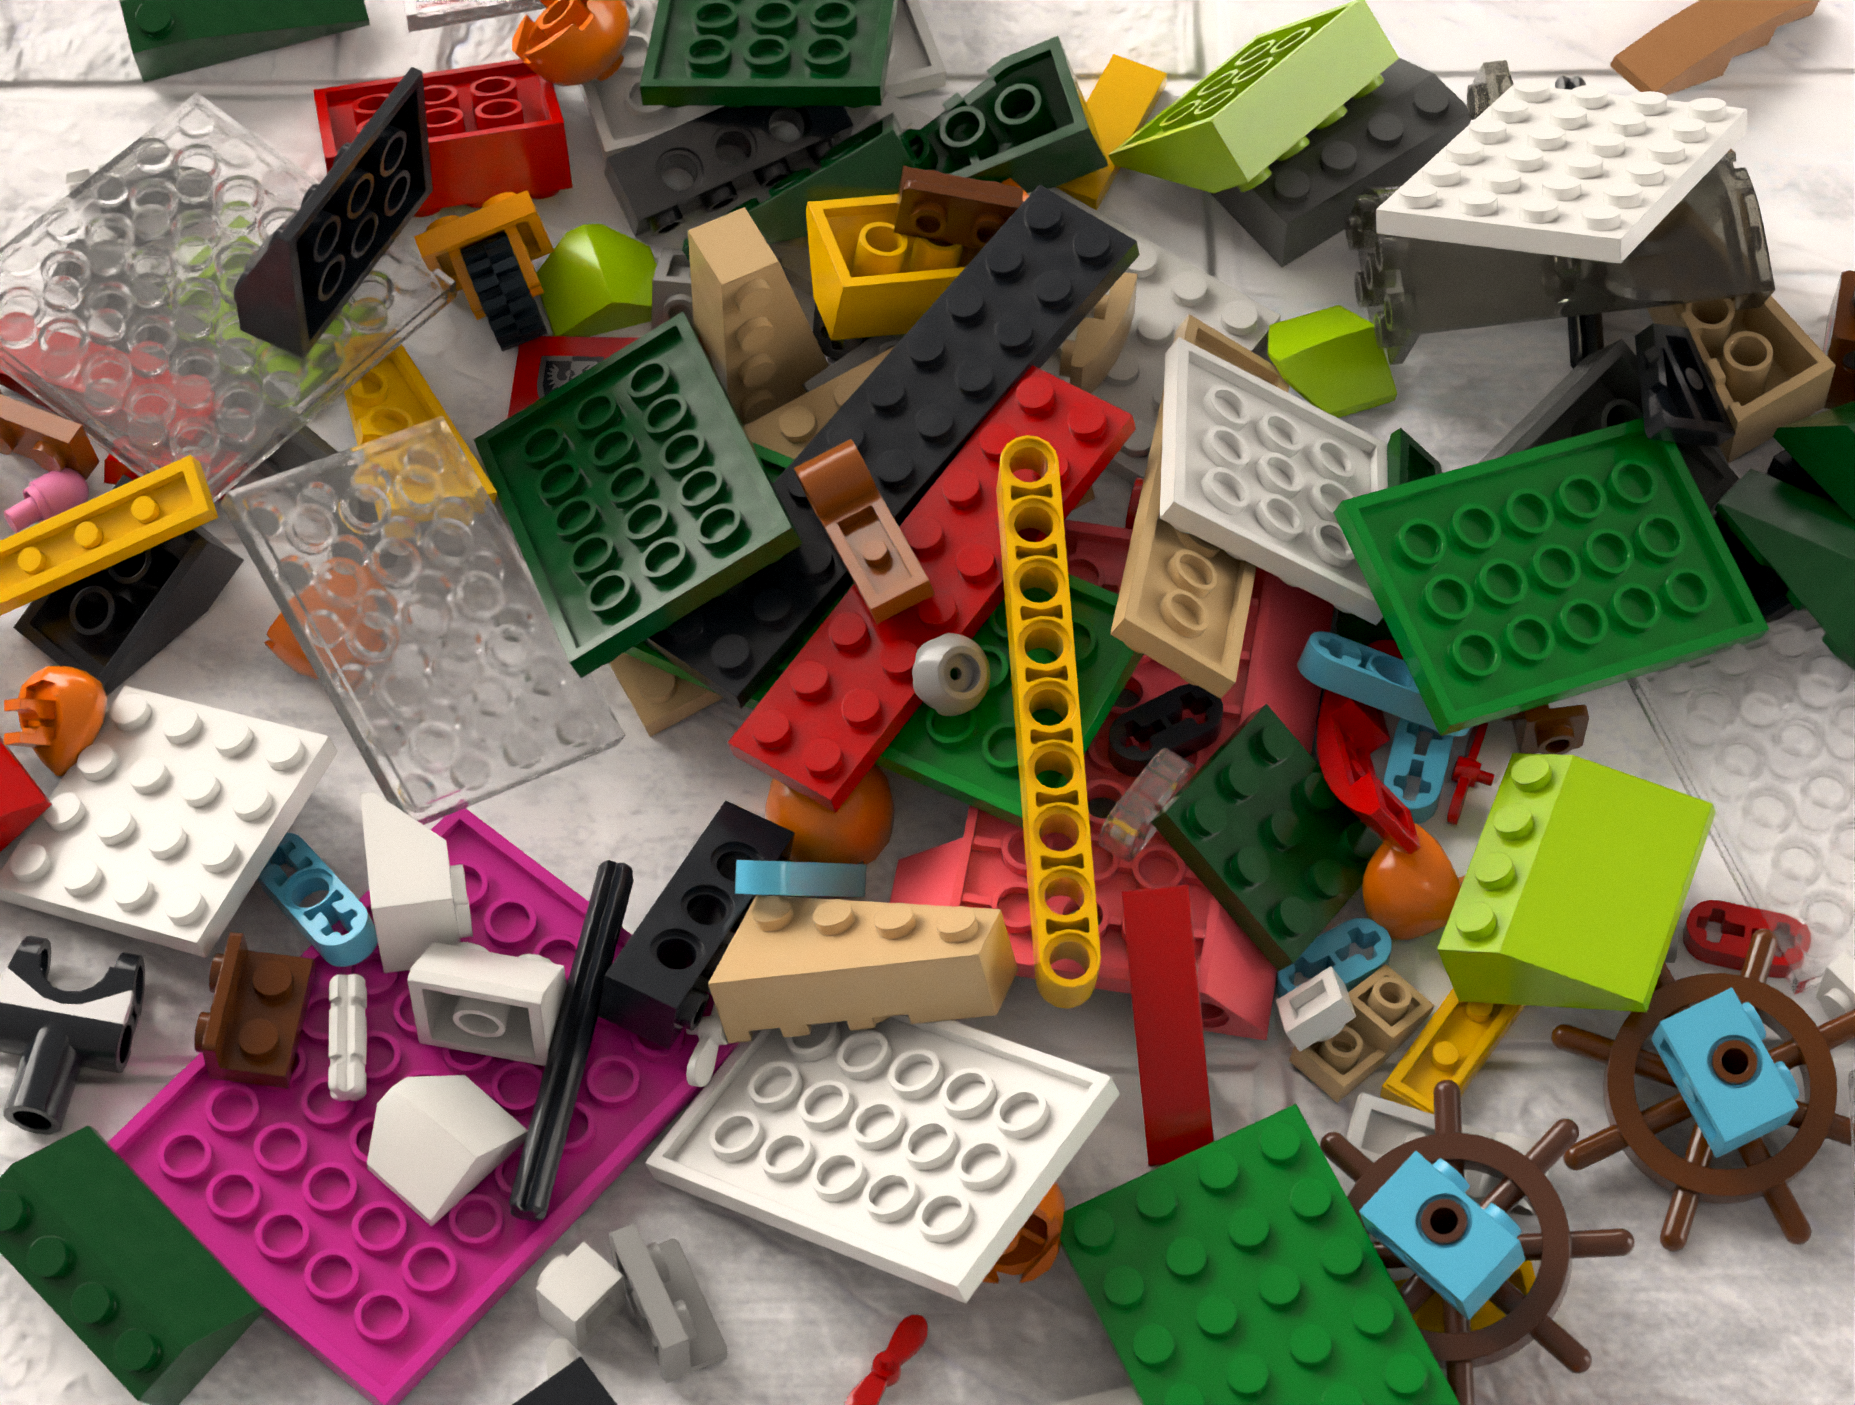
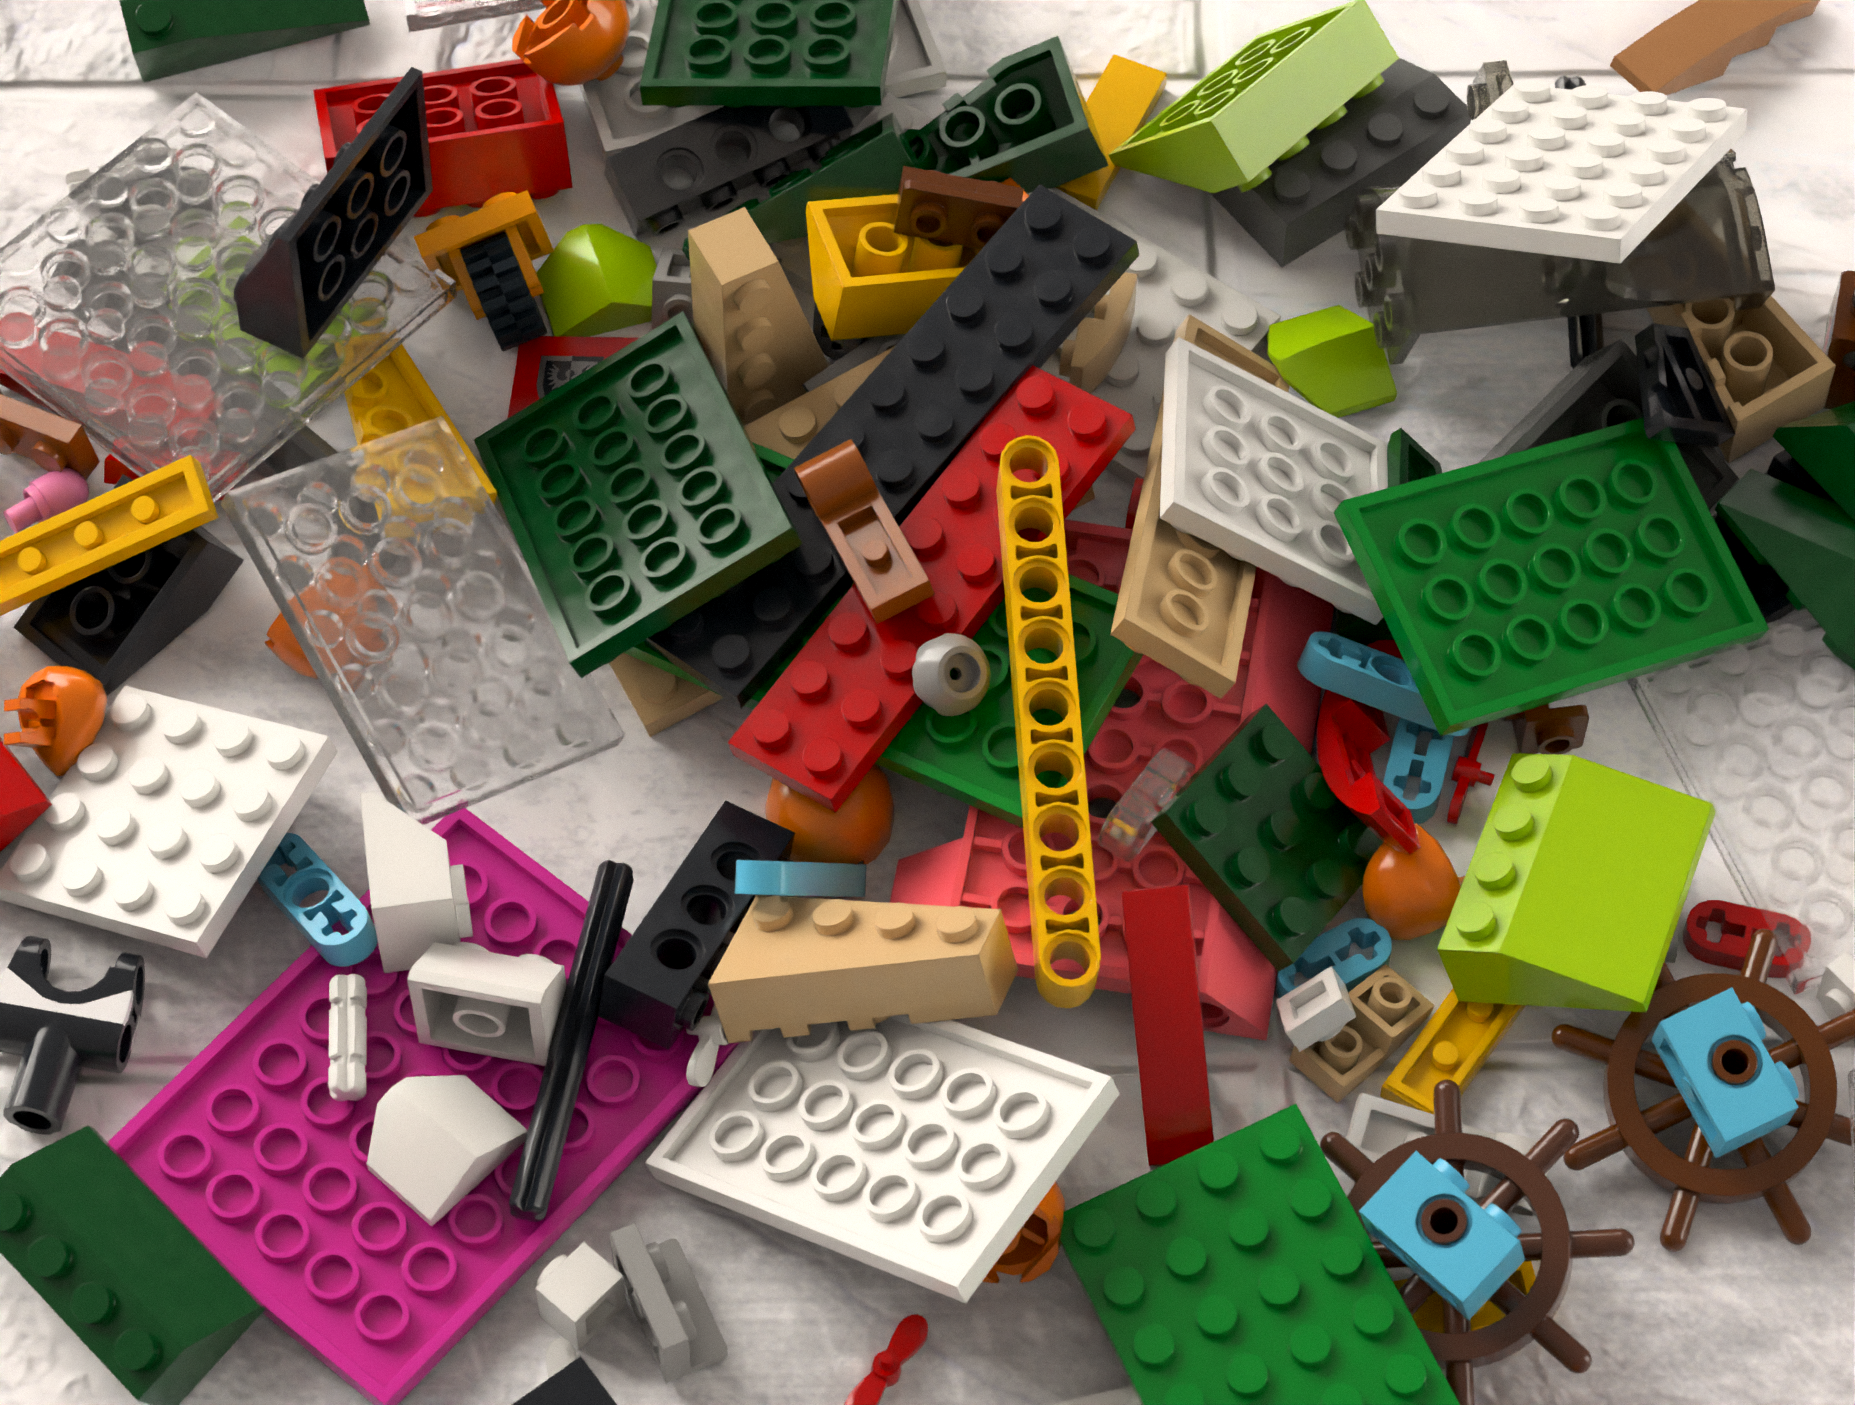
(254, 1014): reddish brown bracket -> none
(1163, 726): black beam -> none

